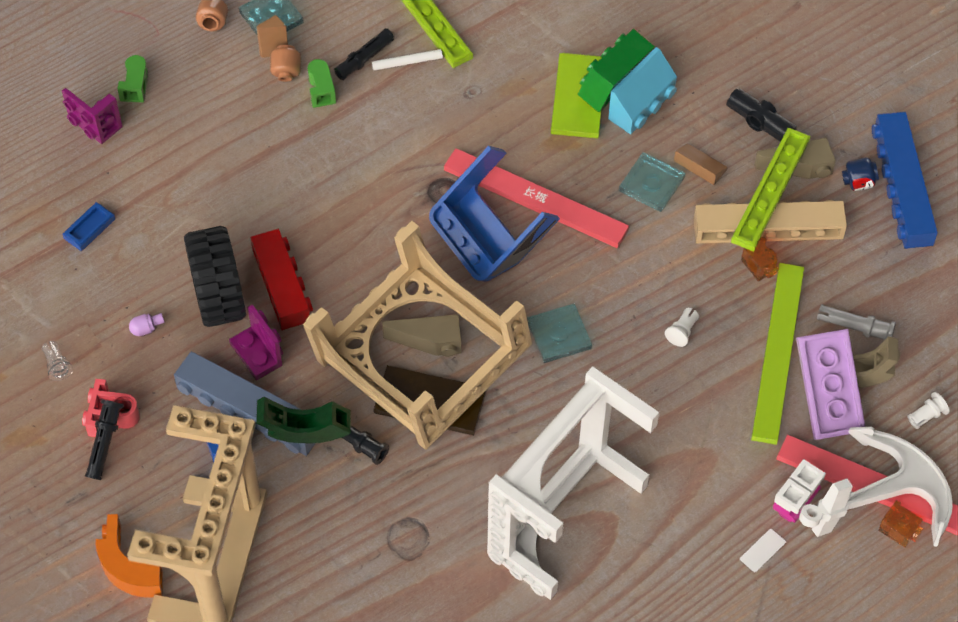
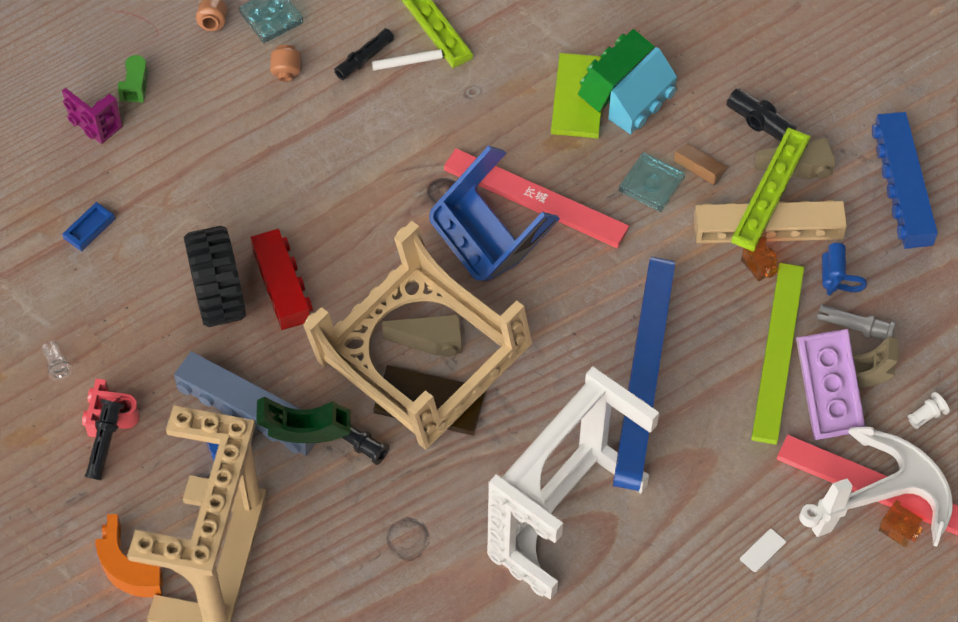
(145, 324): lavender cylinder -> none
(258, 345): magenta bracket -> none
(270, 35): medium nougat slope -> none
(320, 77): bright green leg -> none
(559, 333): clear light blue tile -> none
(644, 370): none -> blue beam
(680, 330): white pin -> none
(798, 491): white hips -> none
(835, 271): none -> blue piece
(860, 174): dark blue head -> none

